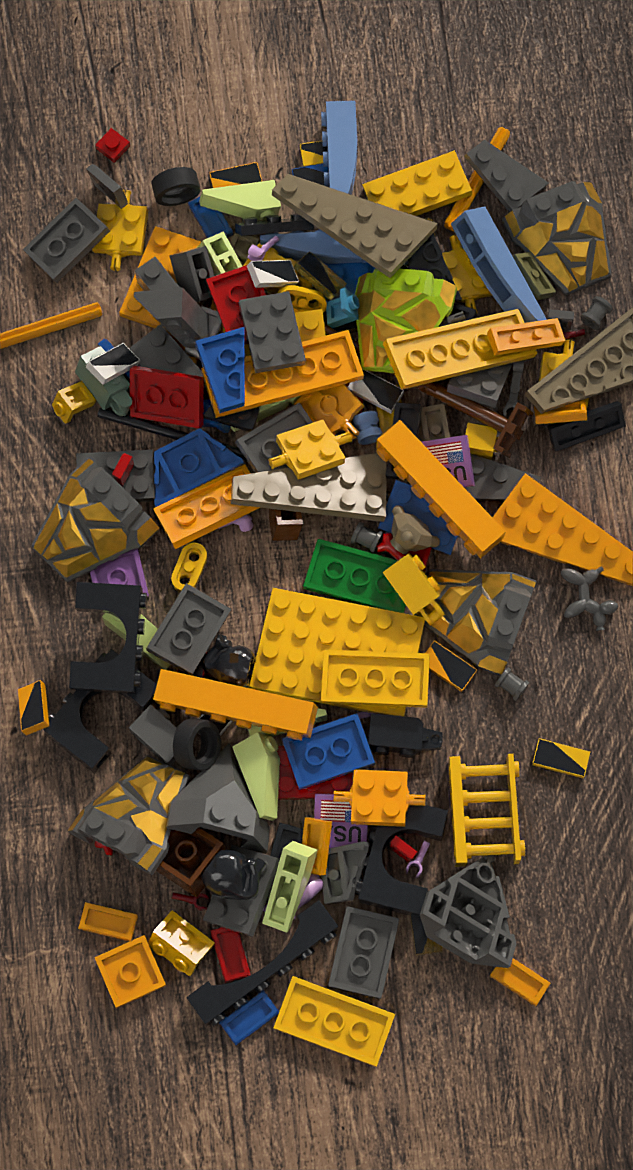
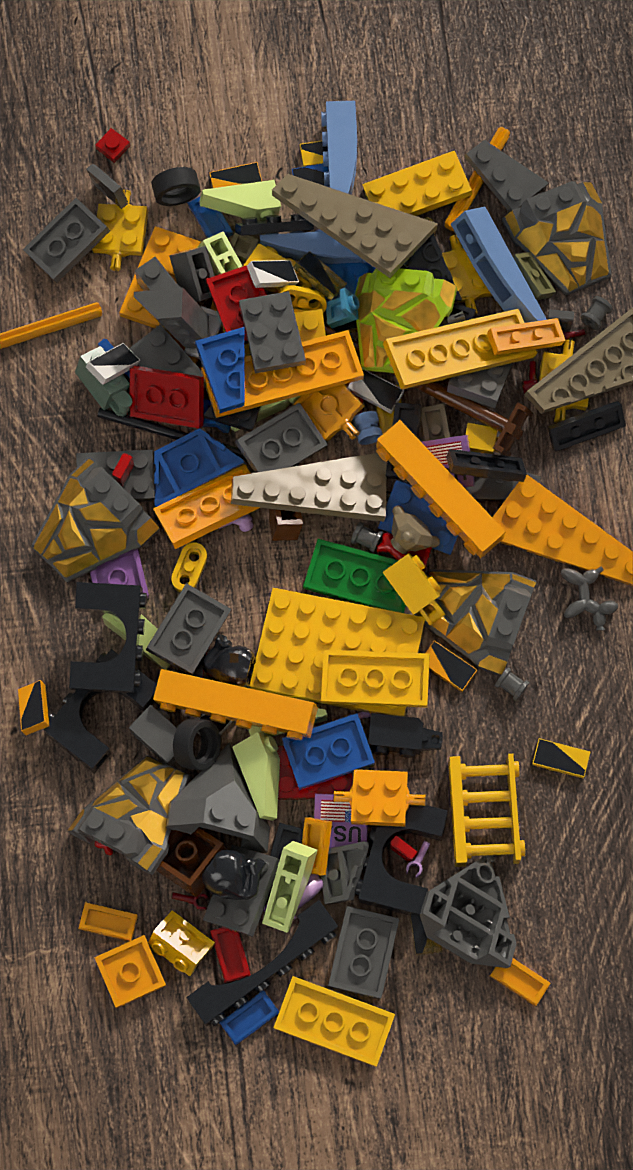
(72, 400): yellow bracket -> none
(257, 254): lavender hand -> none
(310, 449): yellow plate -> none
(486, 465): none -> black plate
(514, 388): dark grey piece -> none
(532, 378): none -> dark red hand
(568, 413): light orange tile -> none

